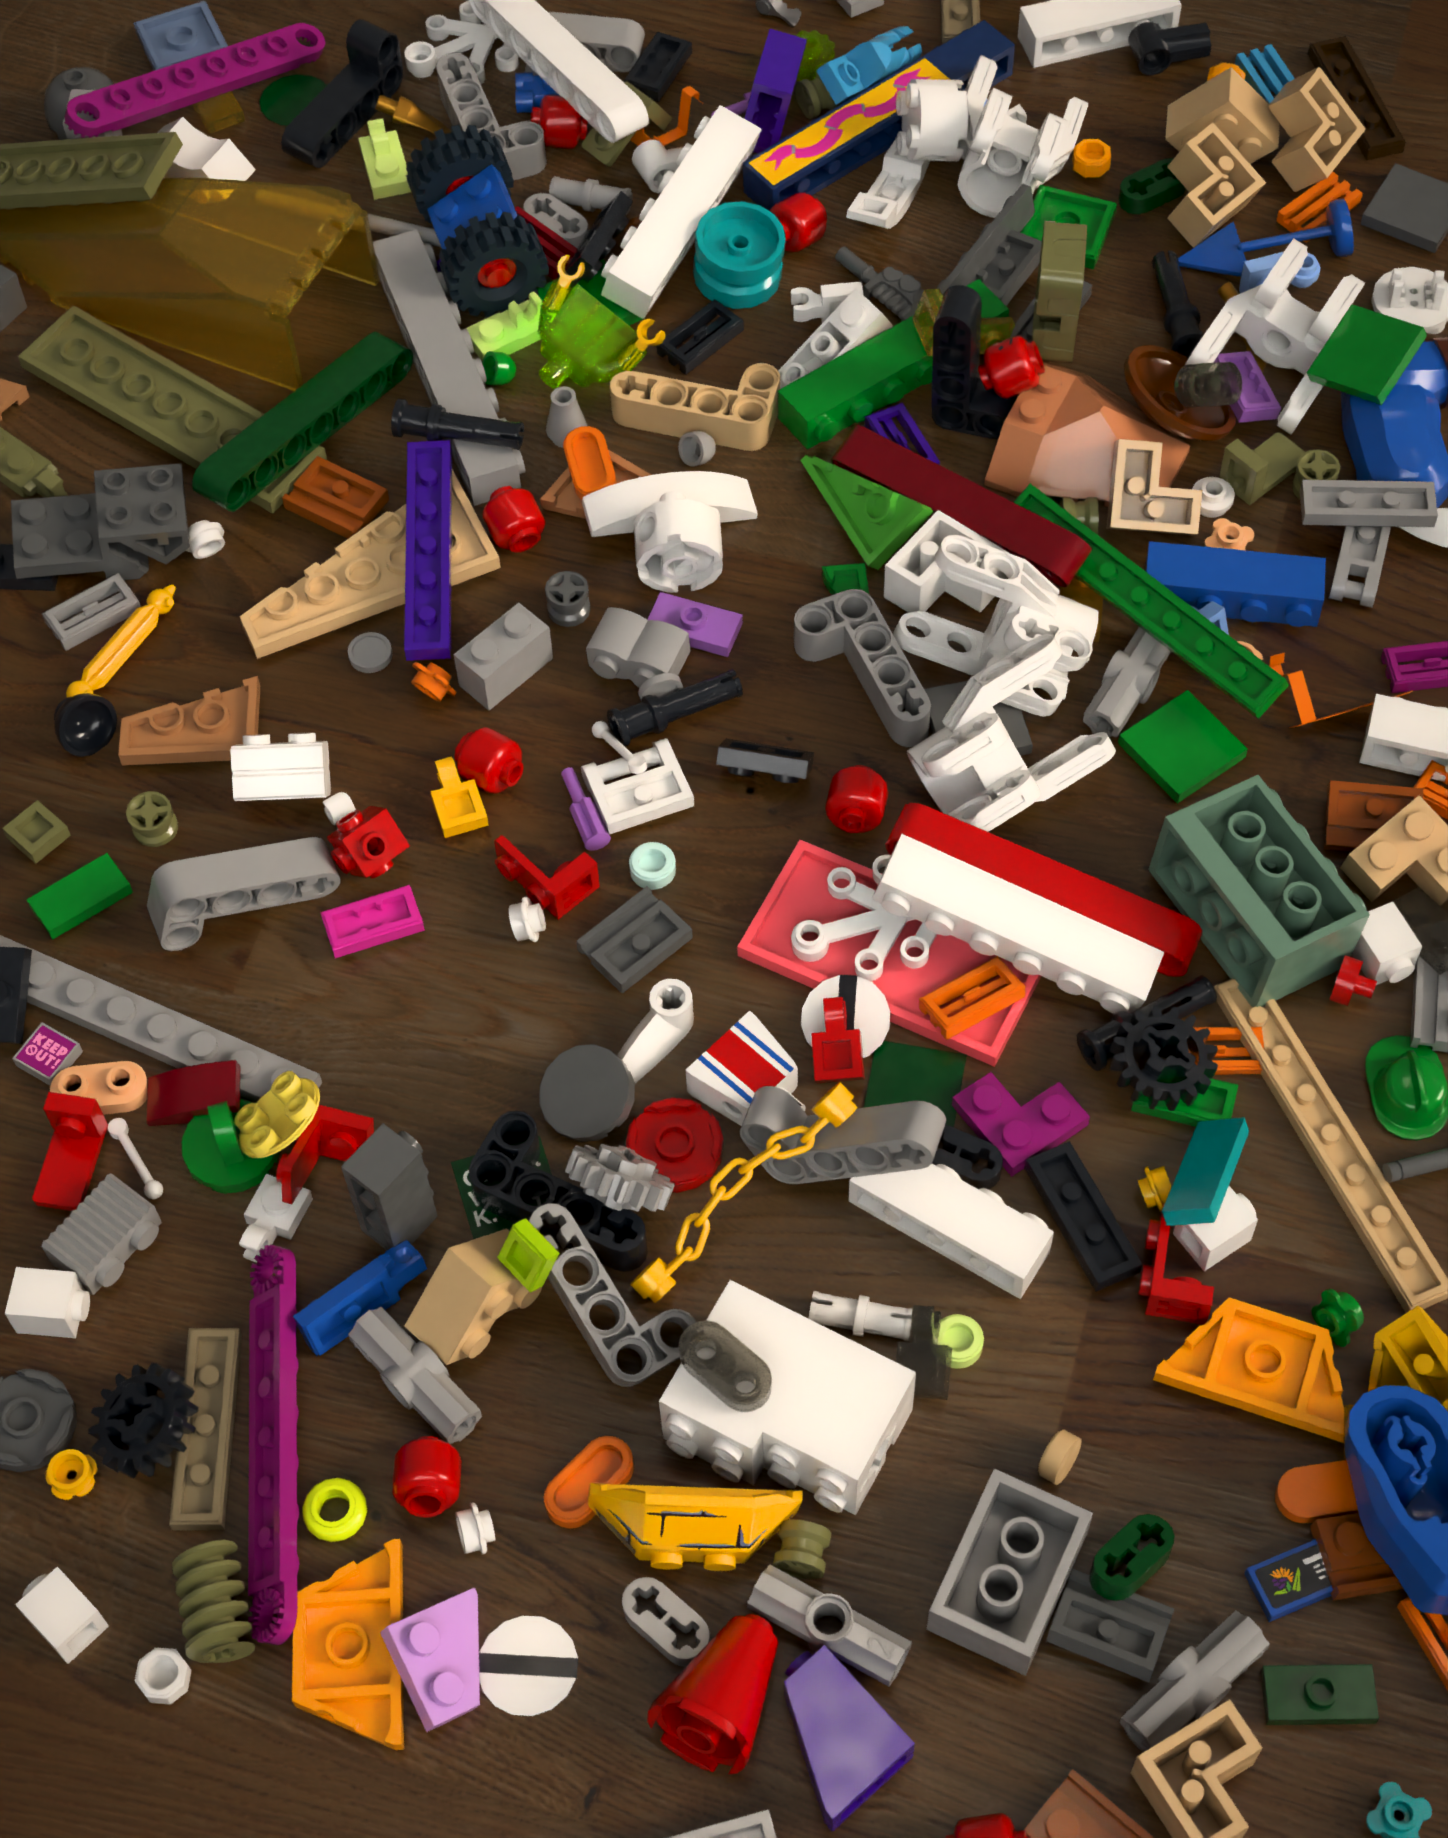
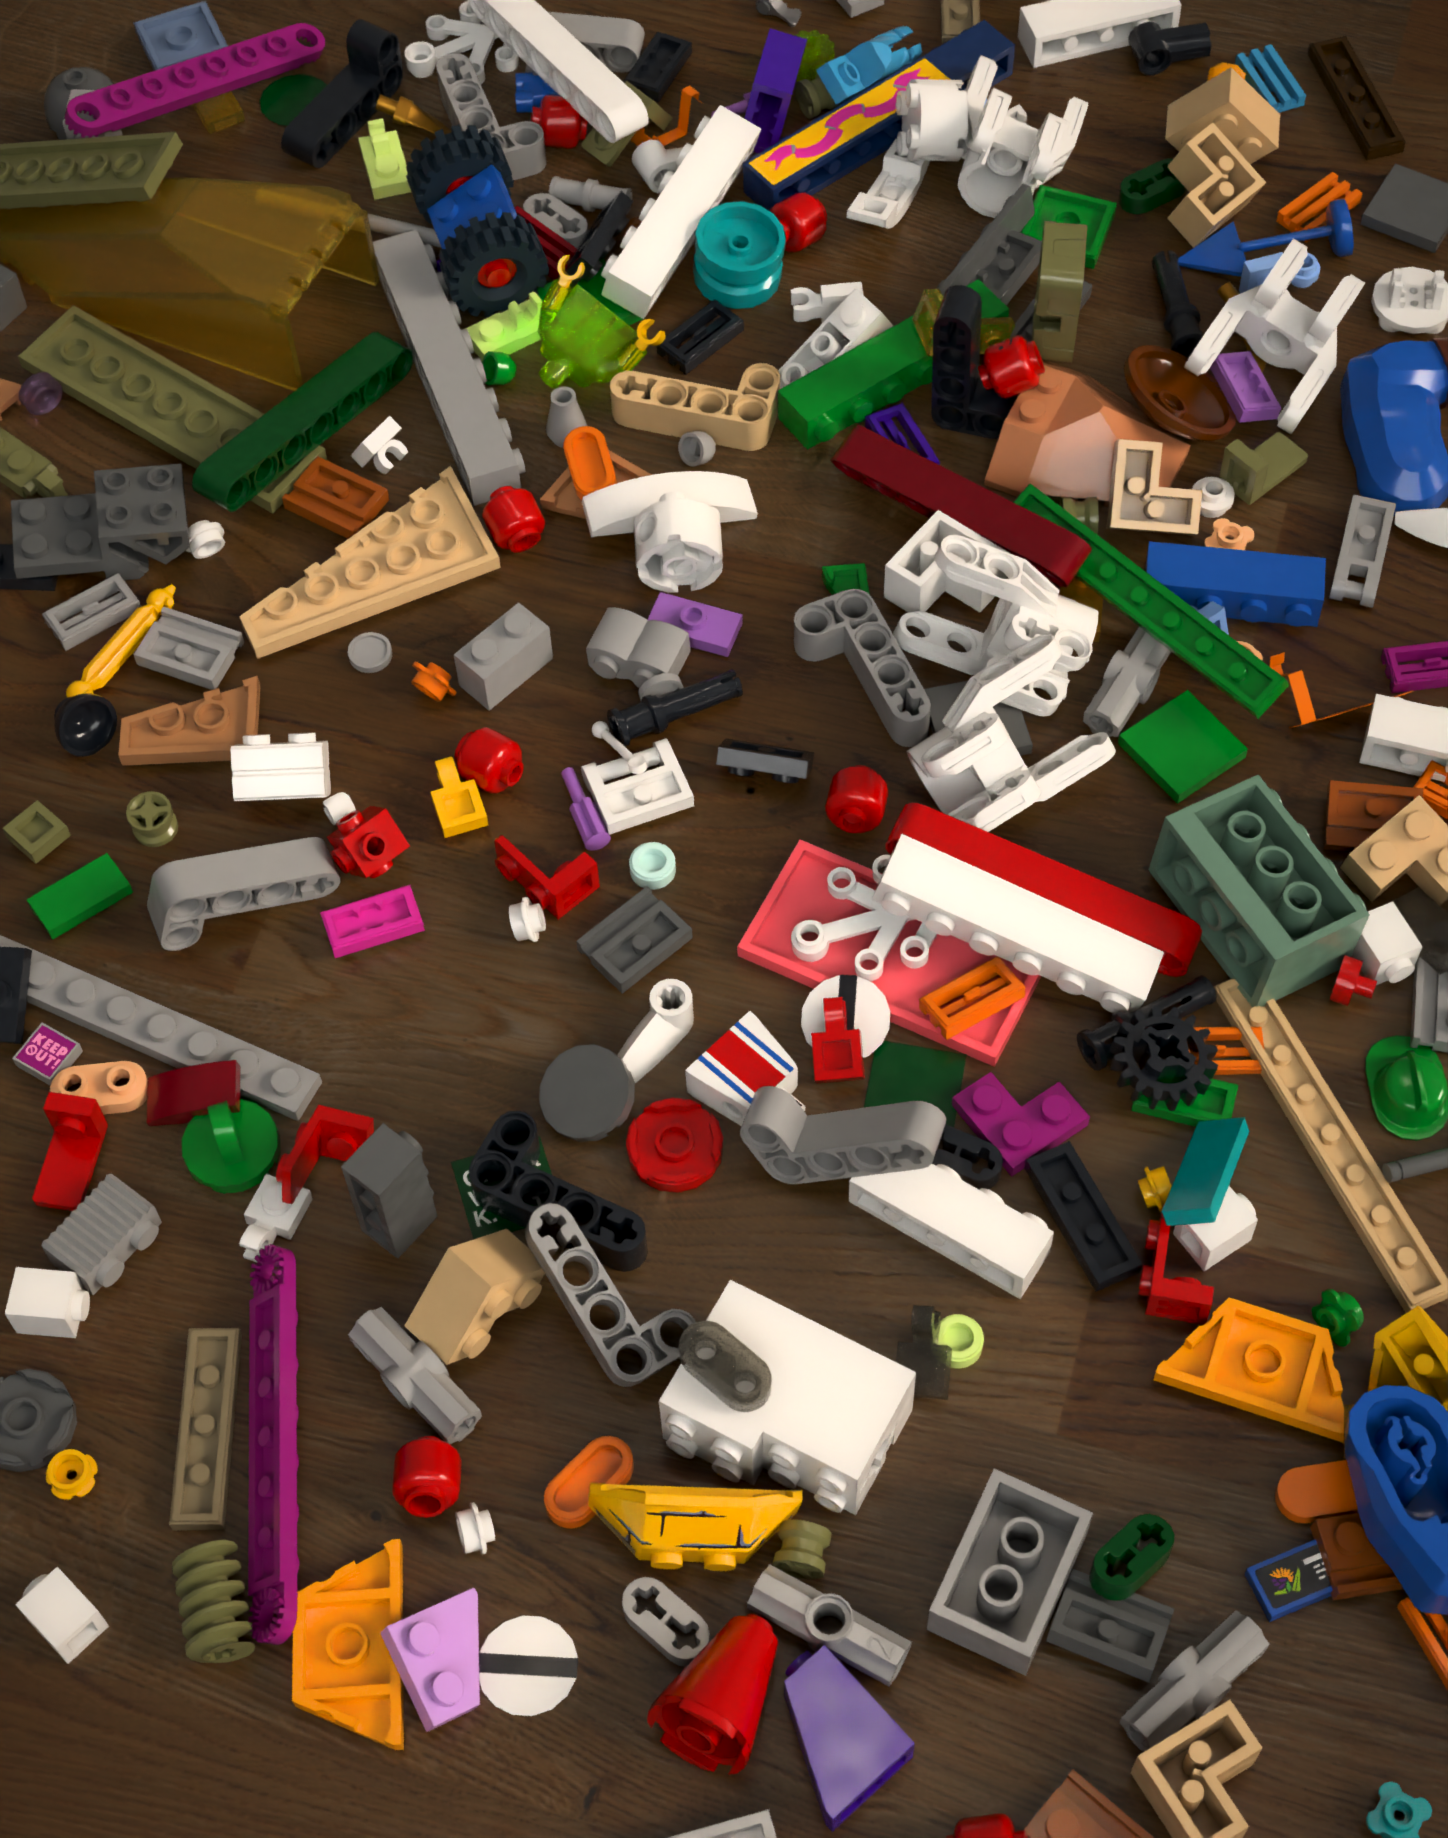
(40, 393): none -> tile
(118, 1130): white hinge -> none
(143, 1420): black gear -> none
(163, 1675): white tile -> none
(189, 648): none -> light grey plate
(205, 156): white brick -> none
(277, 1116): light yellow dish -> none
(340, 1529): neon yellow piece -> none
(376, 1285): blue hinge -> none
(377, 444): none -> white tile
(428, 551): dark purple plate -> none
(439, 424): black pin -> none
(528, 1255): lime tile -> none
(559, 591): dark grey wheel -> none
(619, 1177): light grey gear -> none
(833, 1107): yellow piece -> none
(861, 1315): white pin -> none
(869, 513): bright green wing -> none
(890, 286): dark grey piece -> none
(1059, 1456): tan tile -> none
(1091, 158): light orange tile -> none
(1208, 384): clear smoke plate -> none
(1317, 465): olive wheel -> none
(1319, 129): tan brick -> none
(1319, 1694): dark green plate -> none
(1366, 354): green tile -> none
(1368, 503): light grey plate -> none

